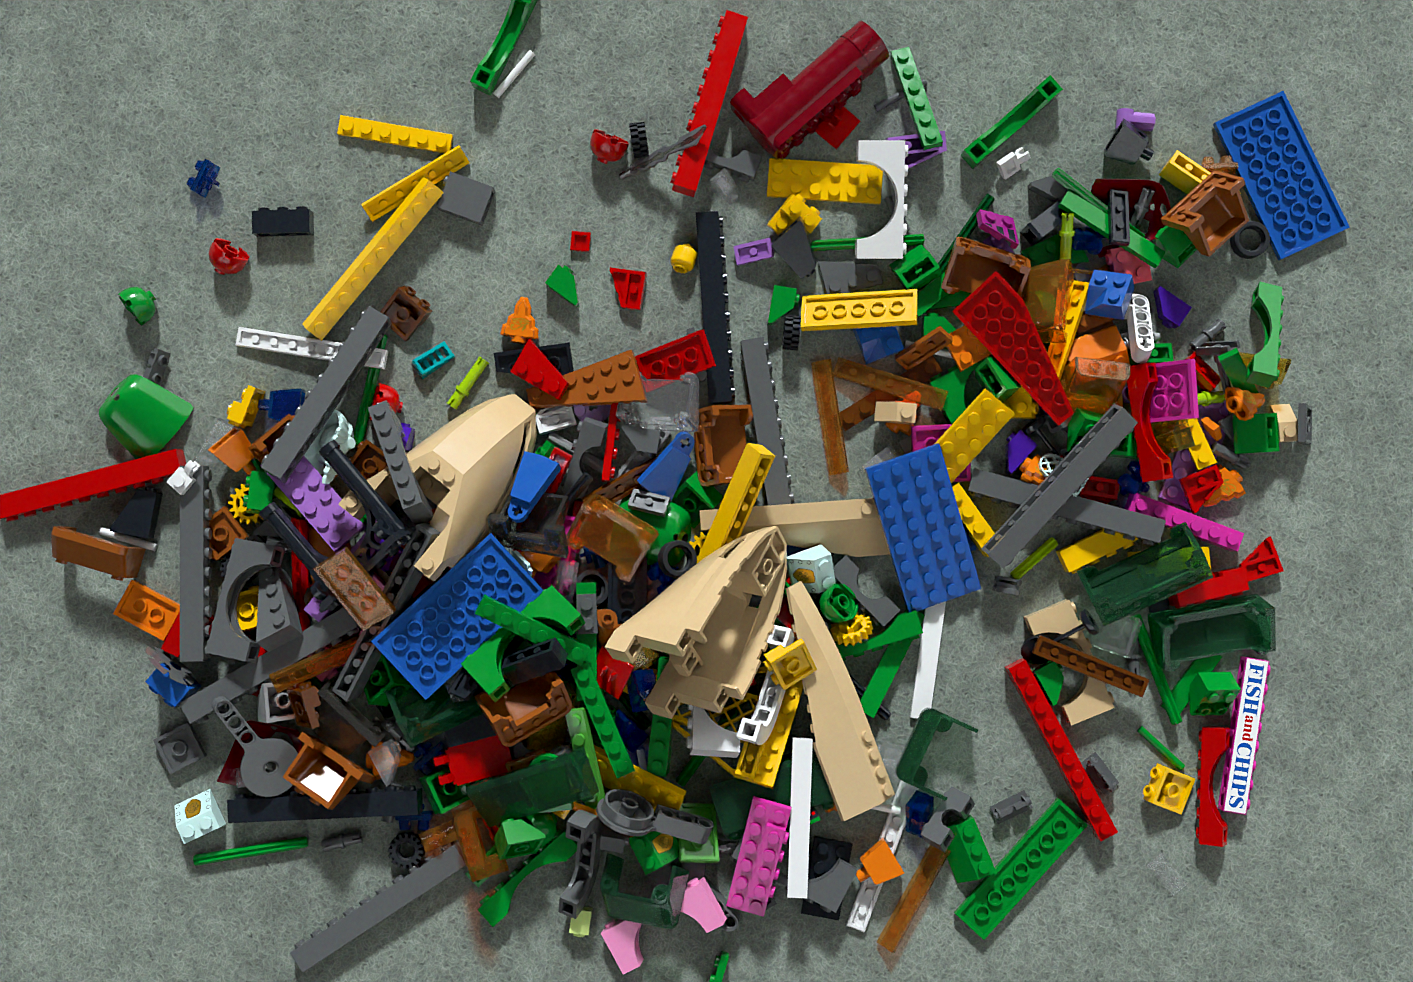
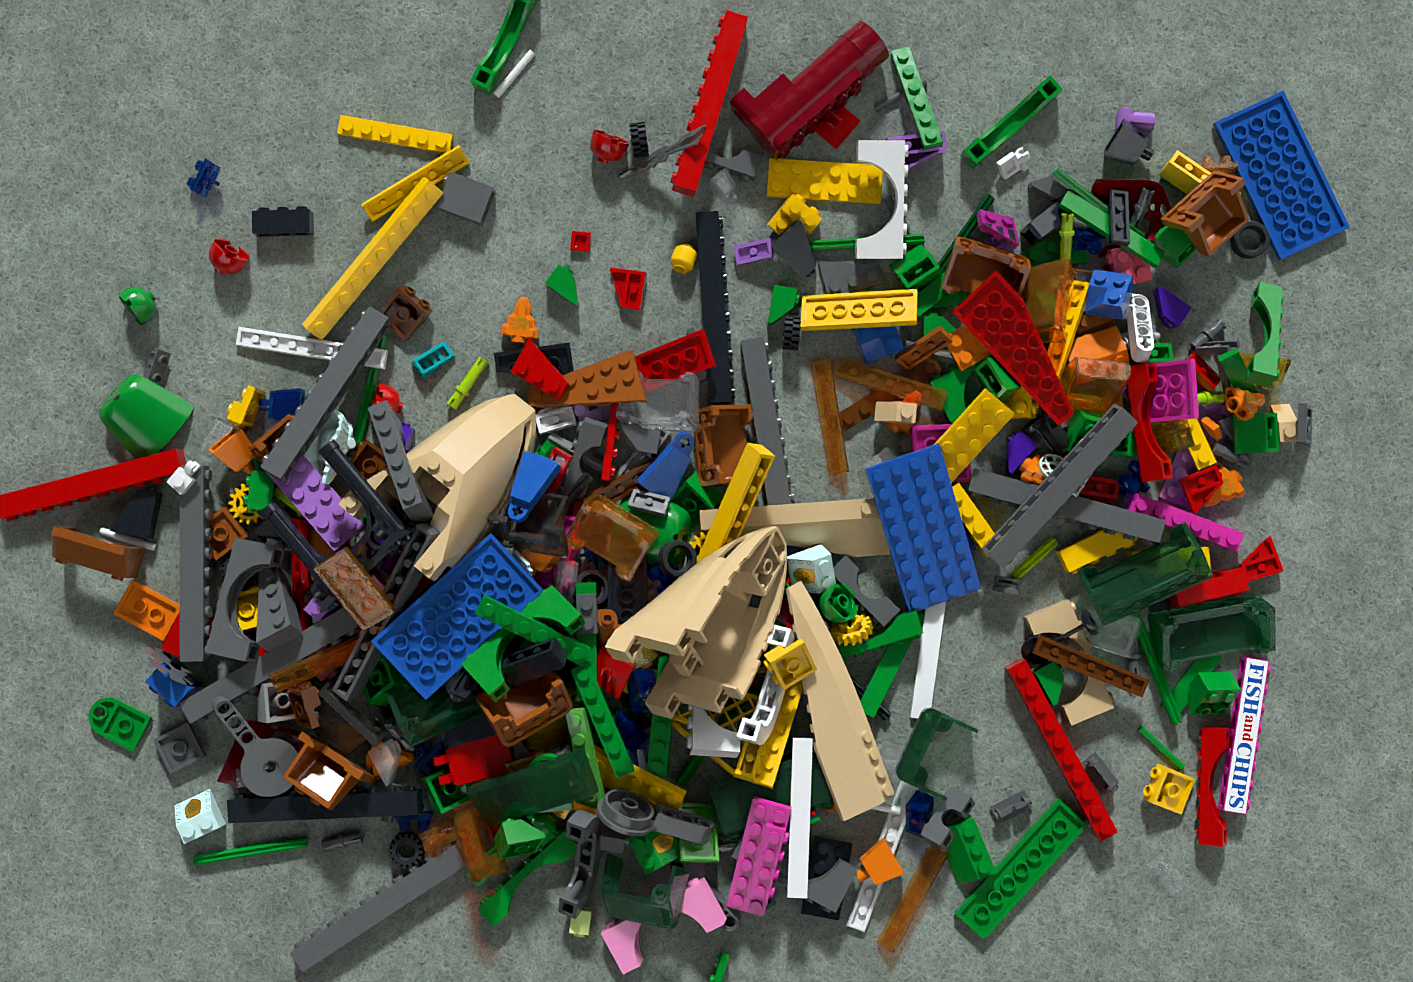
(121, 722): none -> green tile

